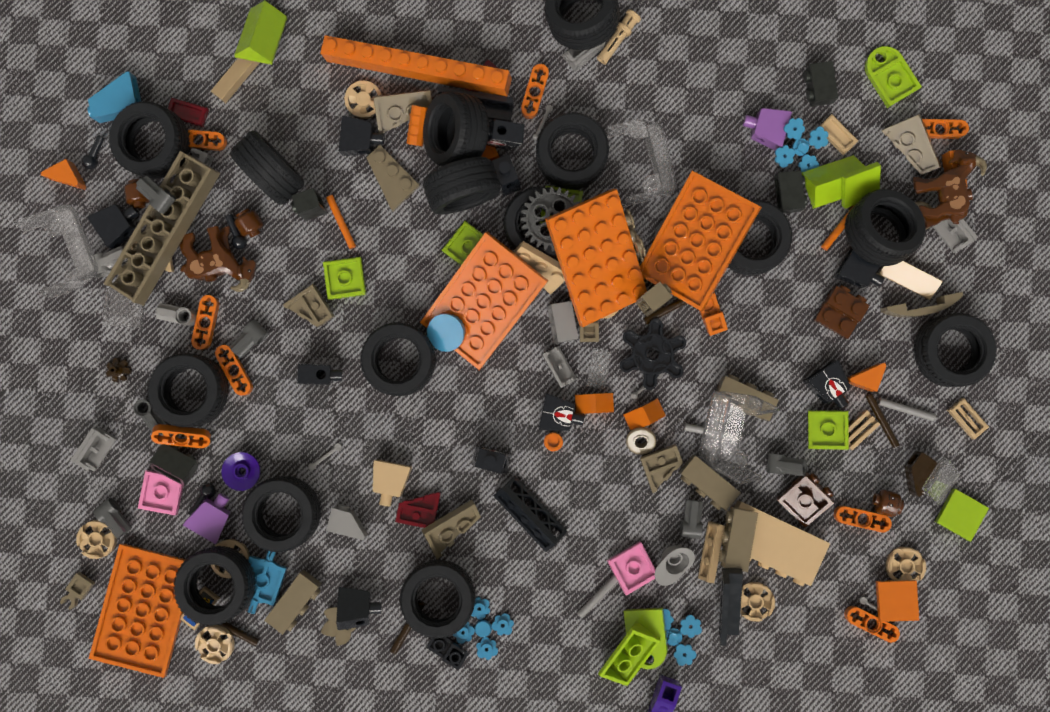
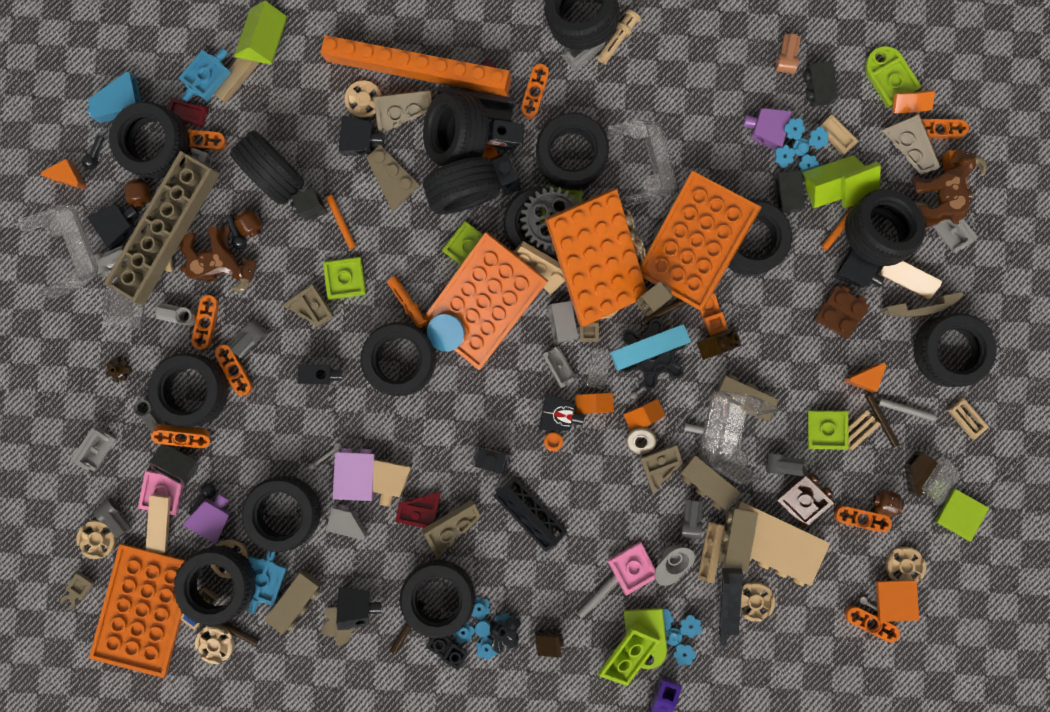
(158, 523): none -> tan tile
(159, 197): dark grey piece -> none
(204, 75): none -> dark azure plate
(232, 475): dark purple dish -> none
(354, 475): none -> lavender panel
(410, 307): none -> orange pin
(416, 123): orange axle -> none
(504, 634): none -> black plate
(549, 109): light grey hinge -> none
(549, 643): none -> dark brown slope
(650, 347): none -> medium azure slope
(718, 344): none -> dark brown slope
(787, 59): none -> nougat piece
(829, 384): torso -> none
(913, 101): none -> orange slope

